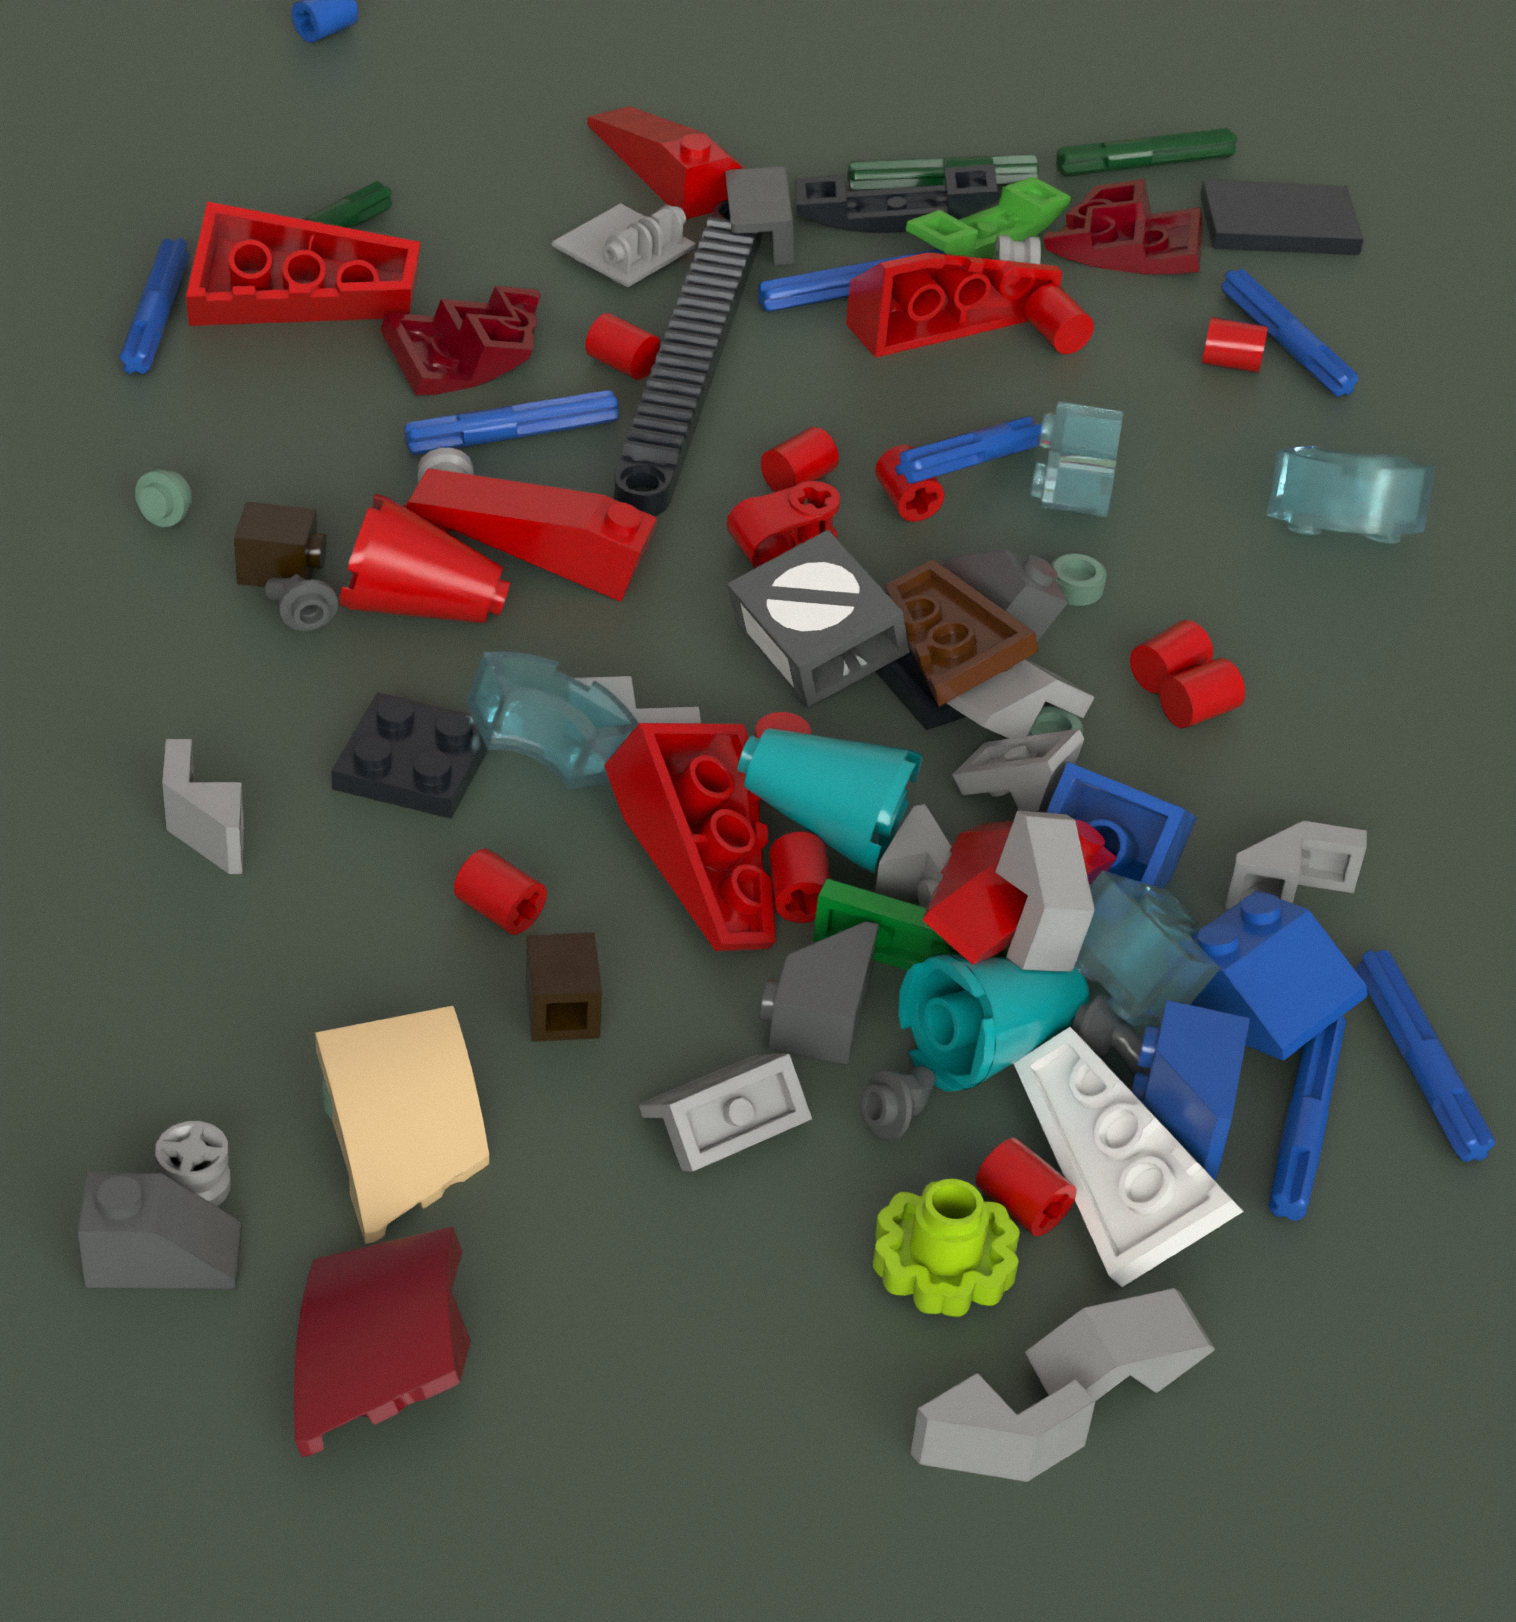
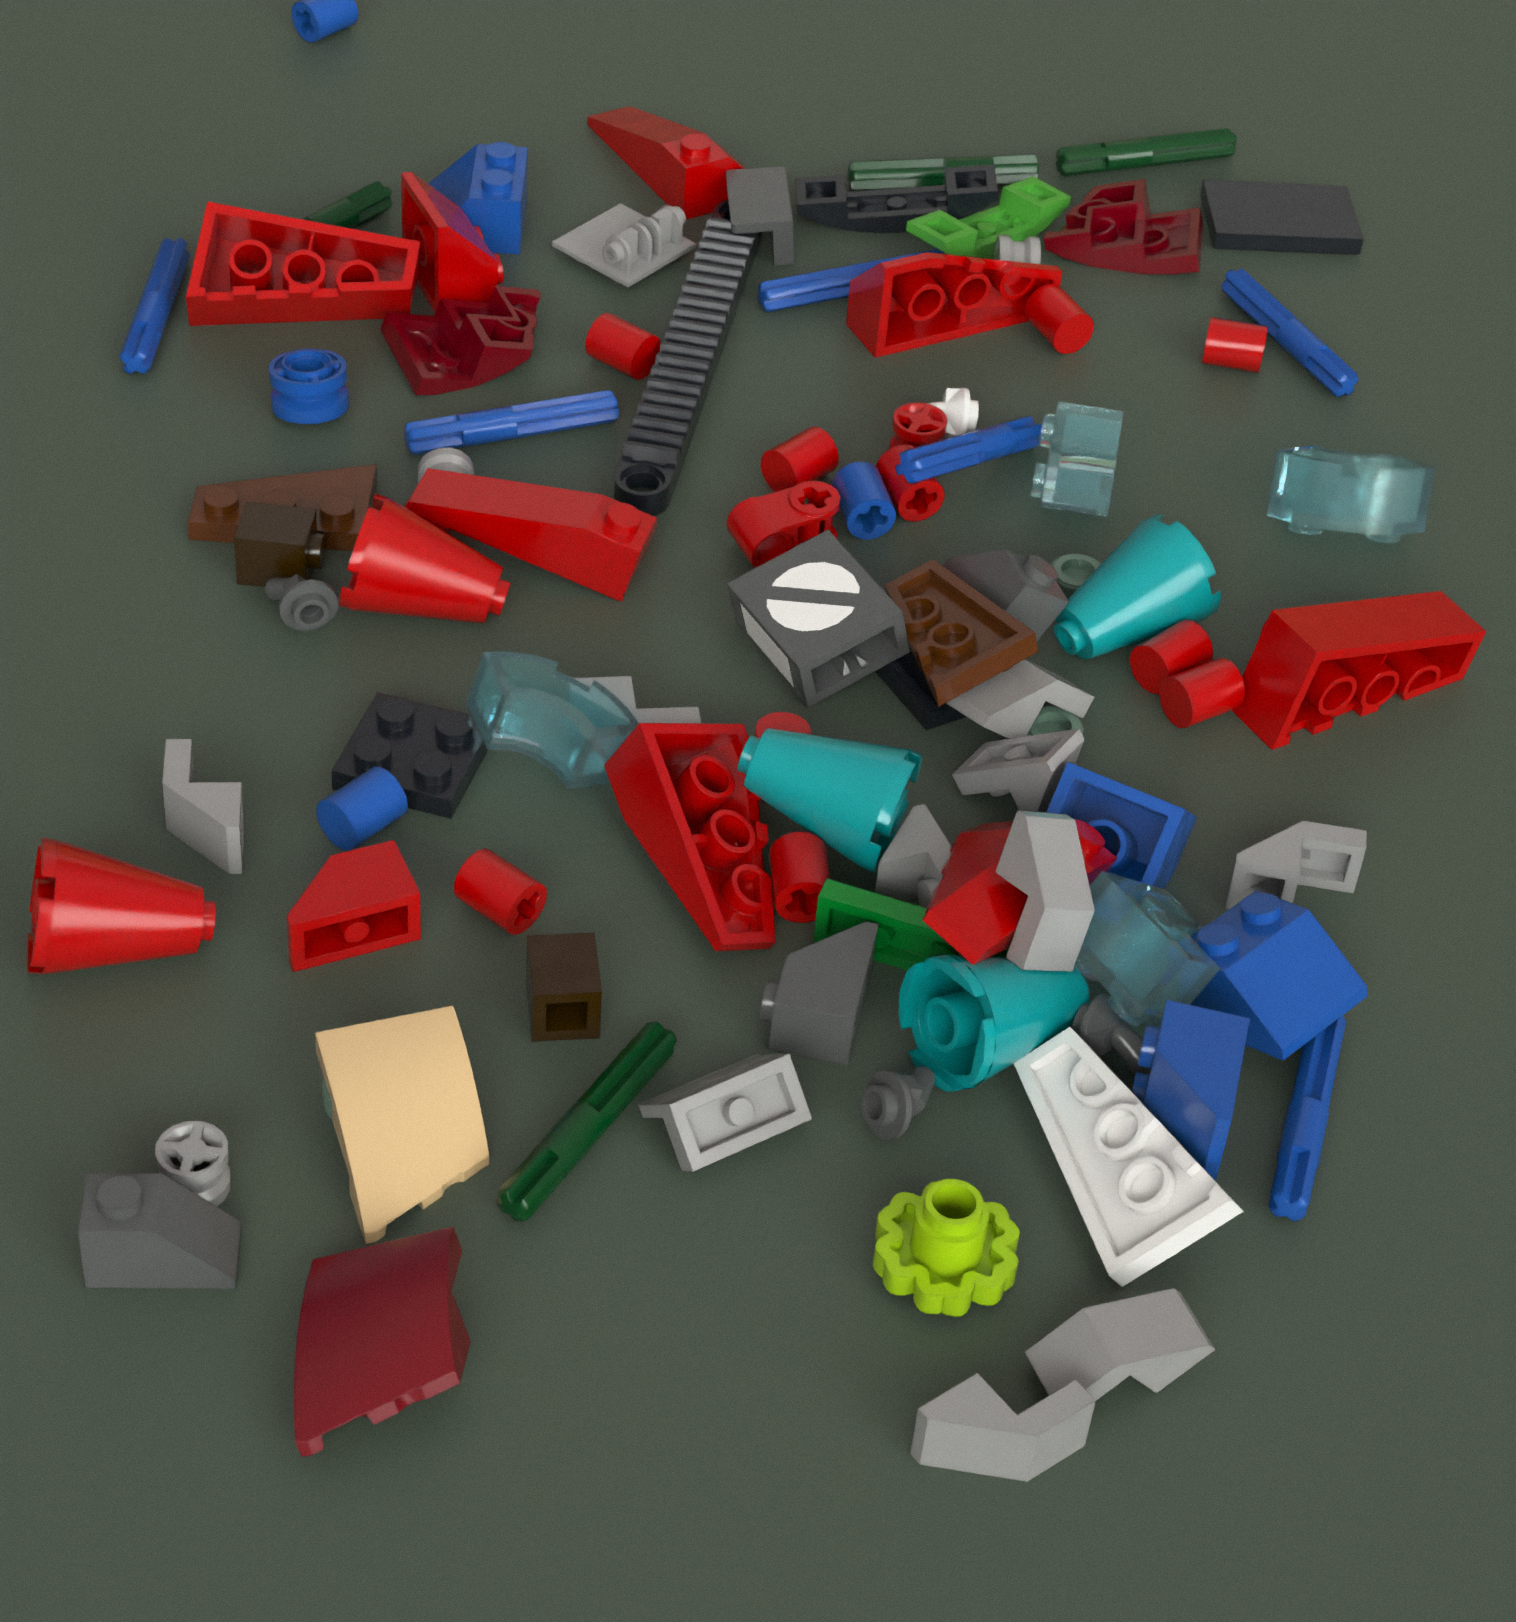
(109, 912): none -> red cone
(163, 497): sand green plate -> none
(308, 386): none -> blue wheel
(336, 494): none -> reddish brown wing
(354, 907): none -> red slope
(362, 808): none -> blue piece
(452, 250): none -> red slope
(491, 191): none -> blue slope
(585, 1122): none -> dark green axle
(864, 500): none -> blue piece
(918, 424): none -> red wheel
(959, 410): none -> white plate
(1026, 1186): red piece -> none
(1139, 591): none -> teal cone
(1351, 658): none -> red wedge
(1426, 1056): blue axle -> none

